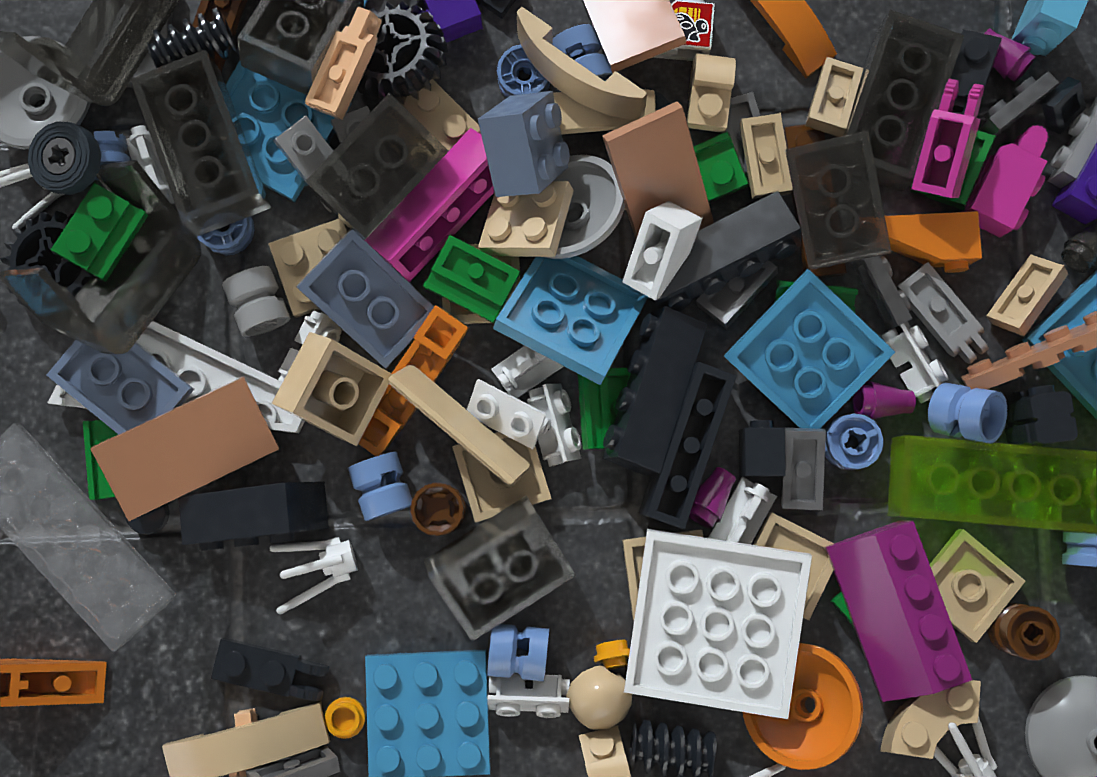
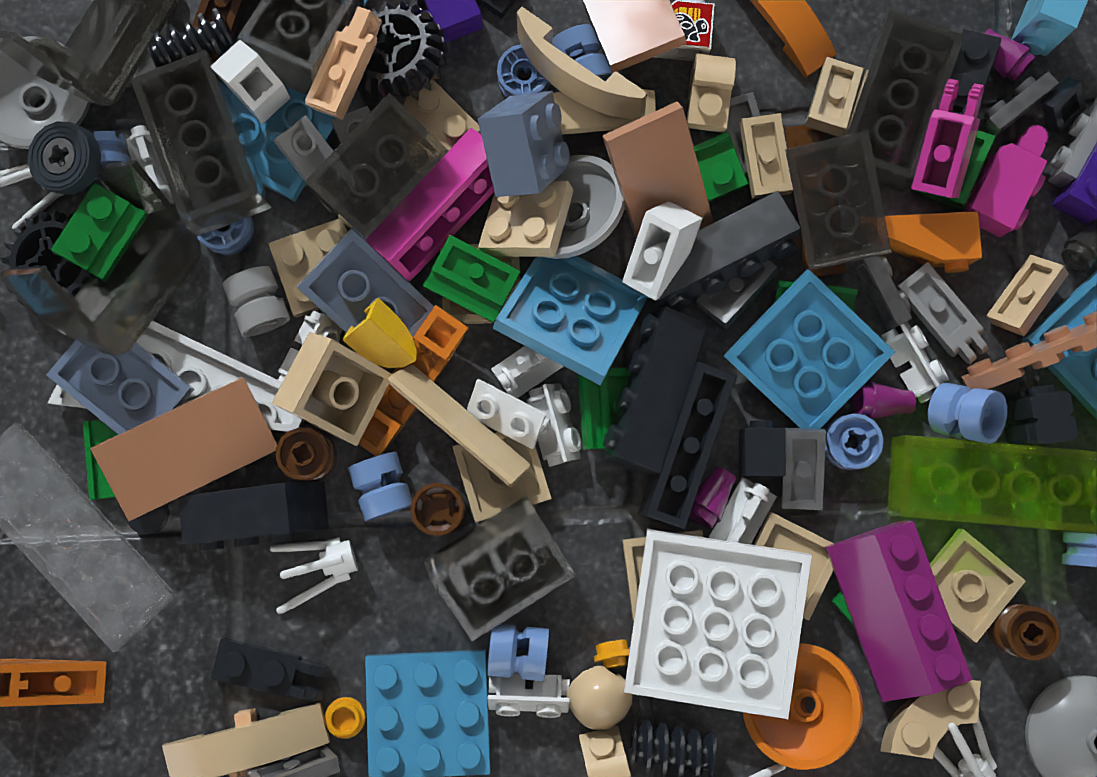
(251, 81): none -> white slope
(306, 454): none -> reddish brown wheel
(382, 338): none -> yellow brick

